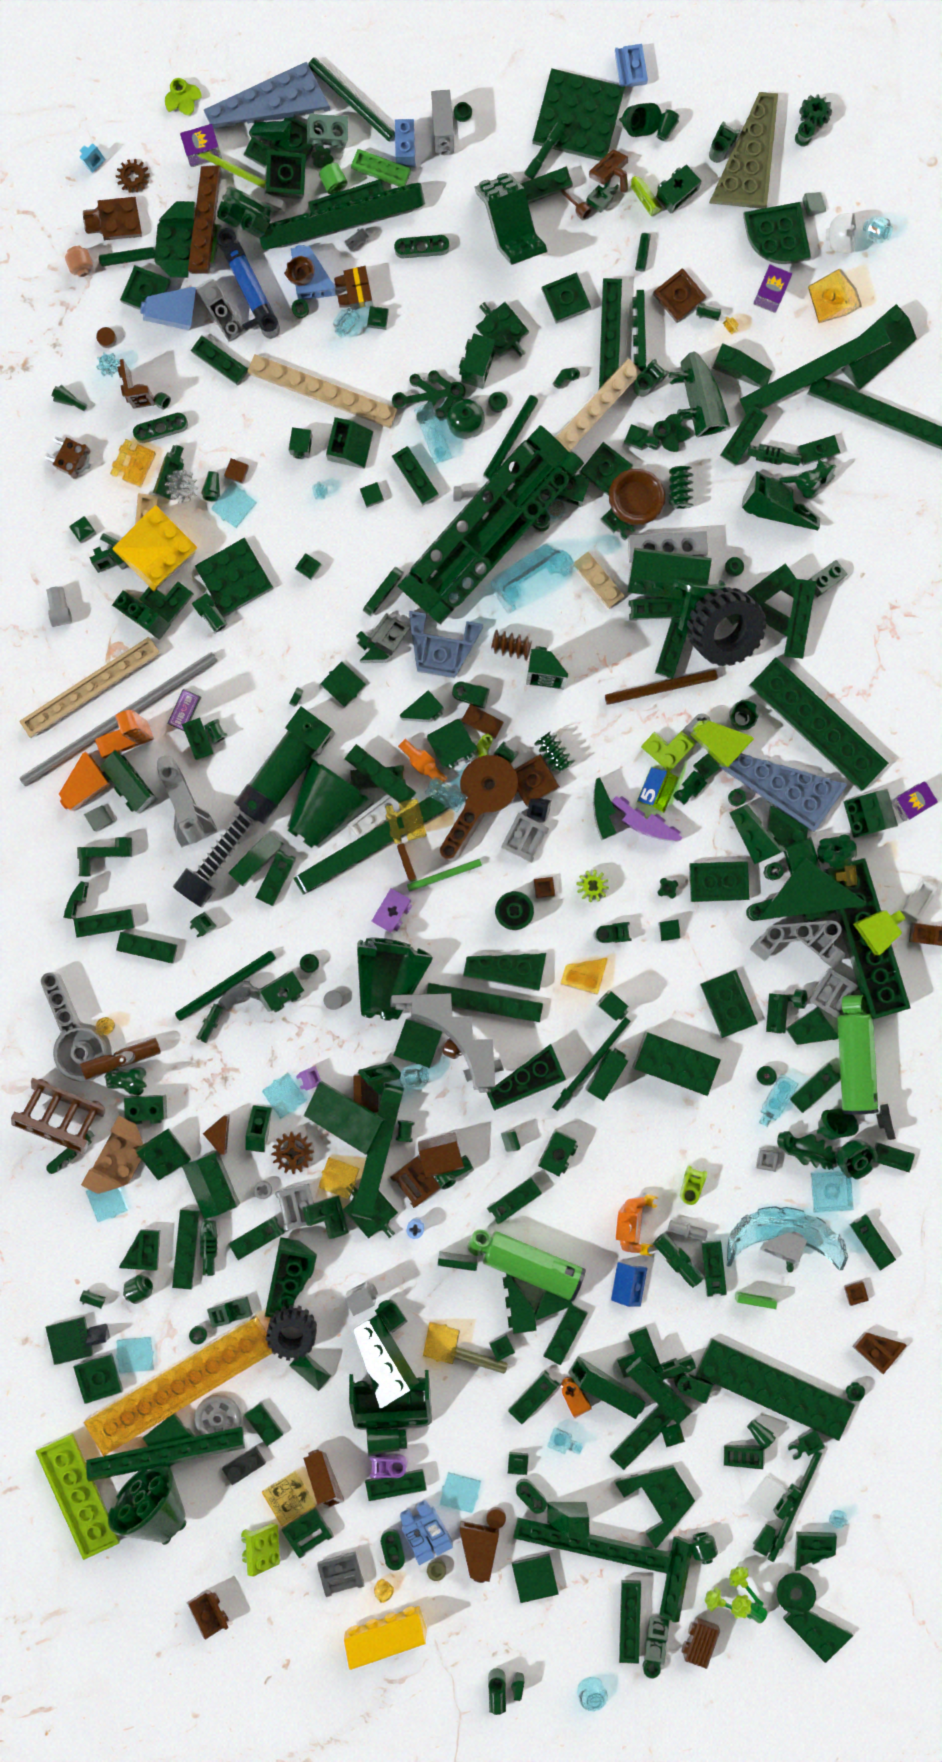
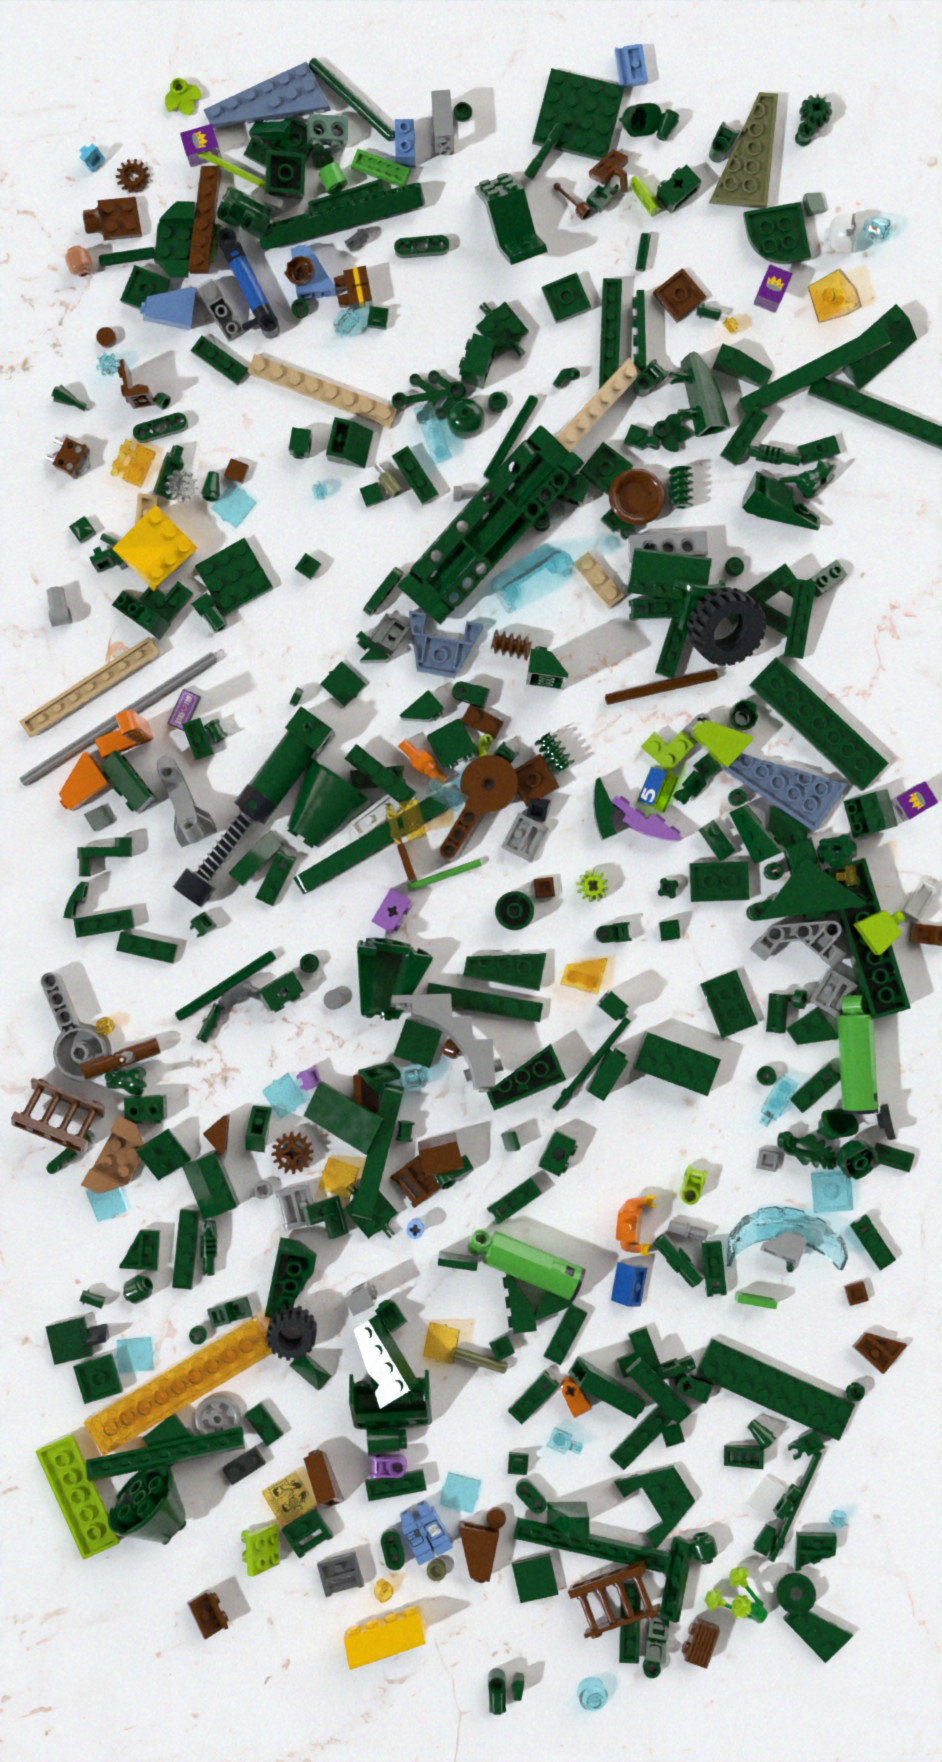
(255, 1238): dark green plate -> none
(388, 481): none -> olive piece
(547, 184): dark green plate -> none
(615, 1578): none -> reddish brown fence
(717, 840): none -> dark green plate

